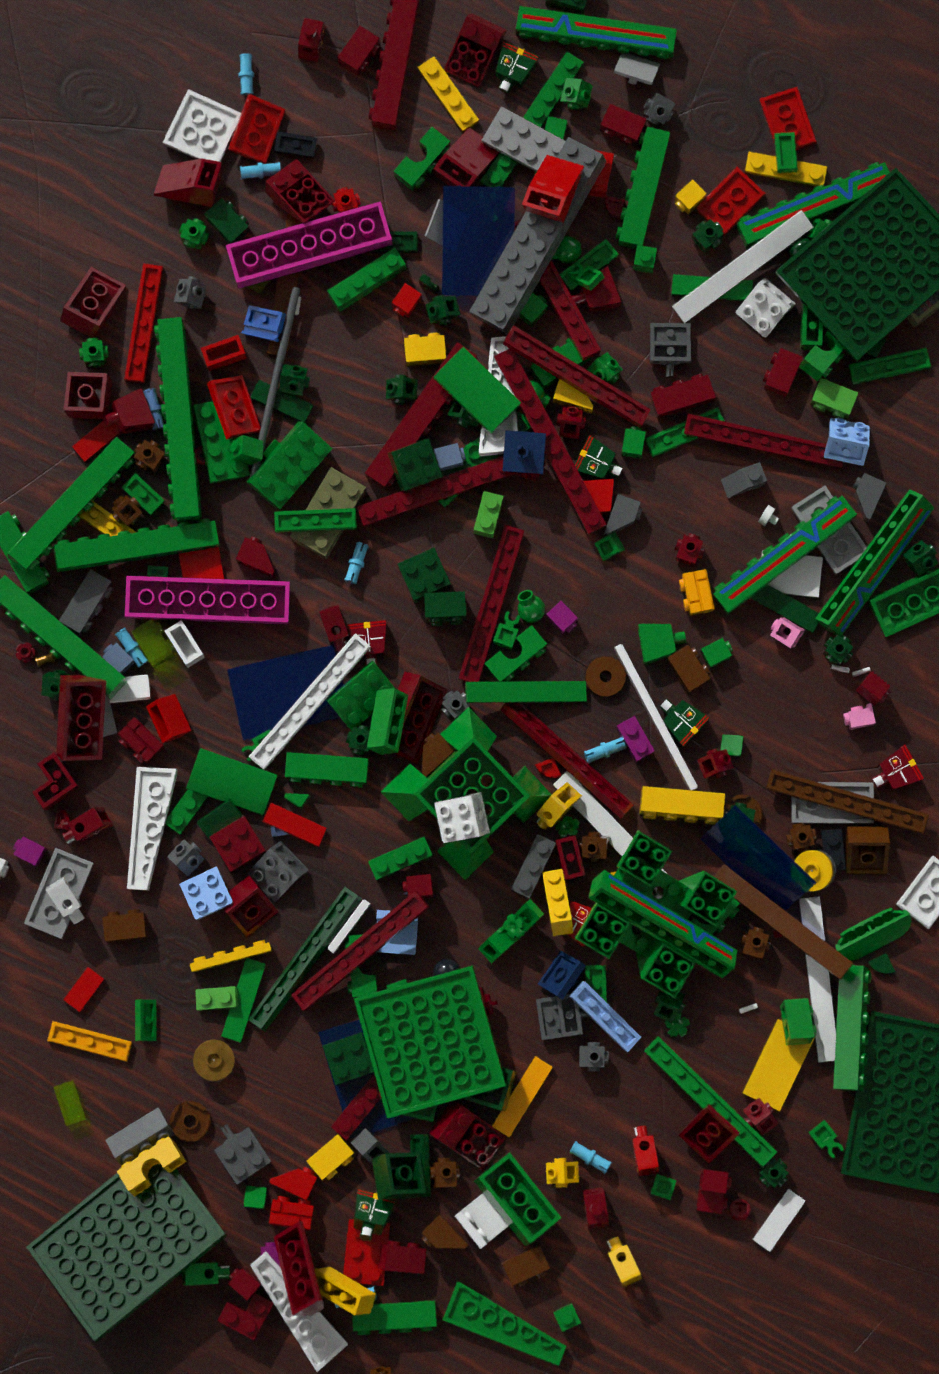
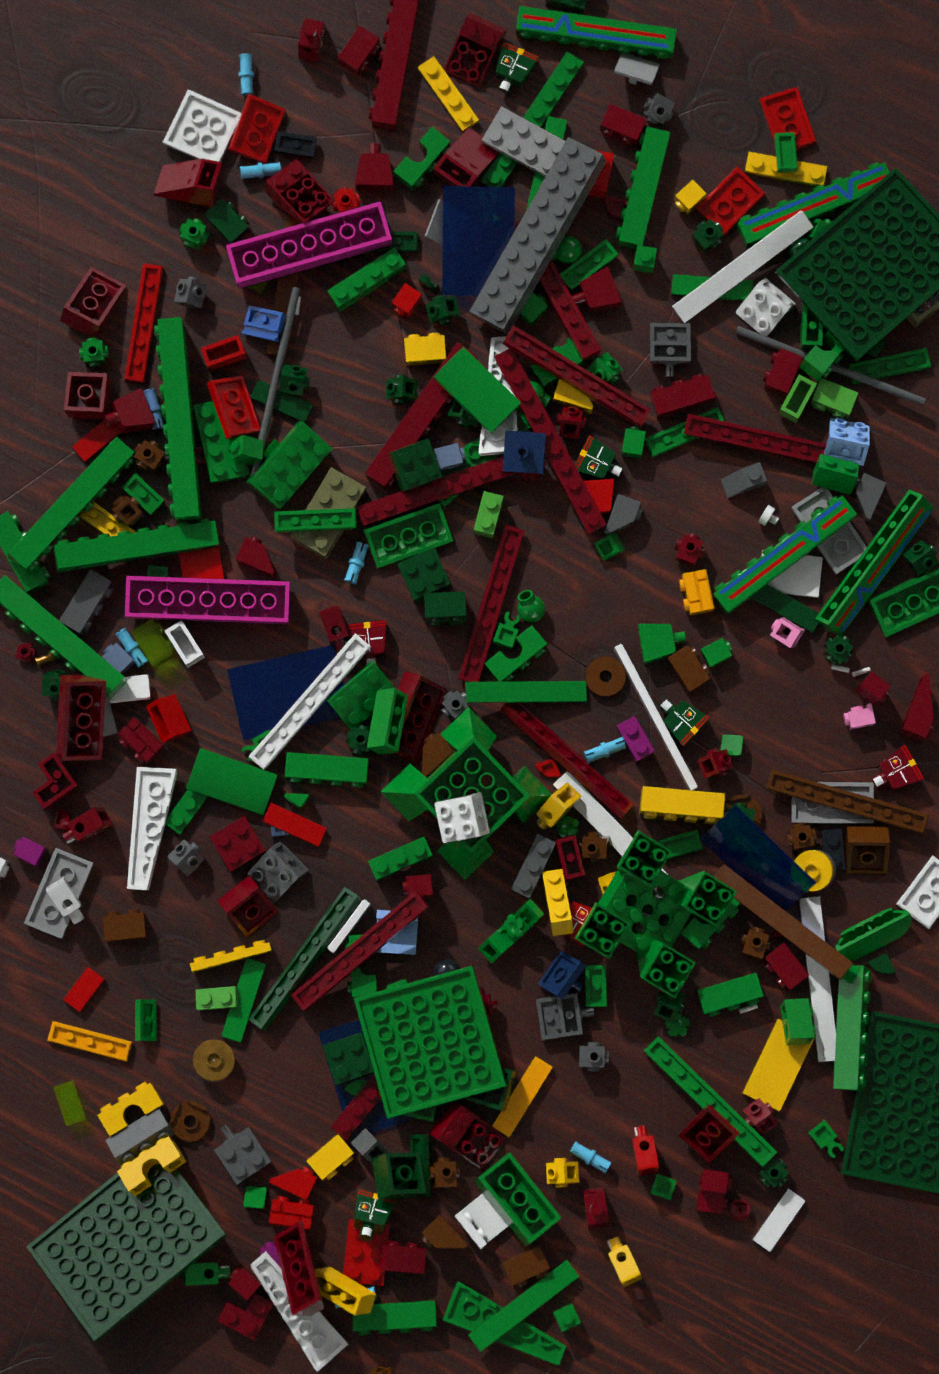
(114, 1116): none -> yellow arch
(206, 893): light blue bracket -> none
(219, 818): dark green tile -> none
(355, 1086): none -> green tile
(374, 170): none -> dark red torso
(408, 535): none -> green slope
(523, 1306): none -> green tile
(553, 188): red slope -> none
(562, 618): magenta brick -> none
(576, 93): green brick -> none
(587, 277): green plate -> none
(605, 1016): light blue plate -> none
(663, 924): green brick -> none
(682, 843): none -> green tile
(730, 994): none -> green brick
(785, 967): none -> dark red brick
(797, 398): none -> bright green brick
(835, 474): none -> green brick
(836, 368): none -> dark grey piece
(919, 716): none -> dark red slope

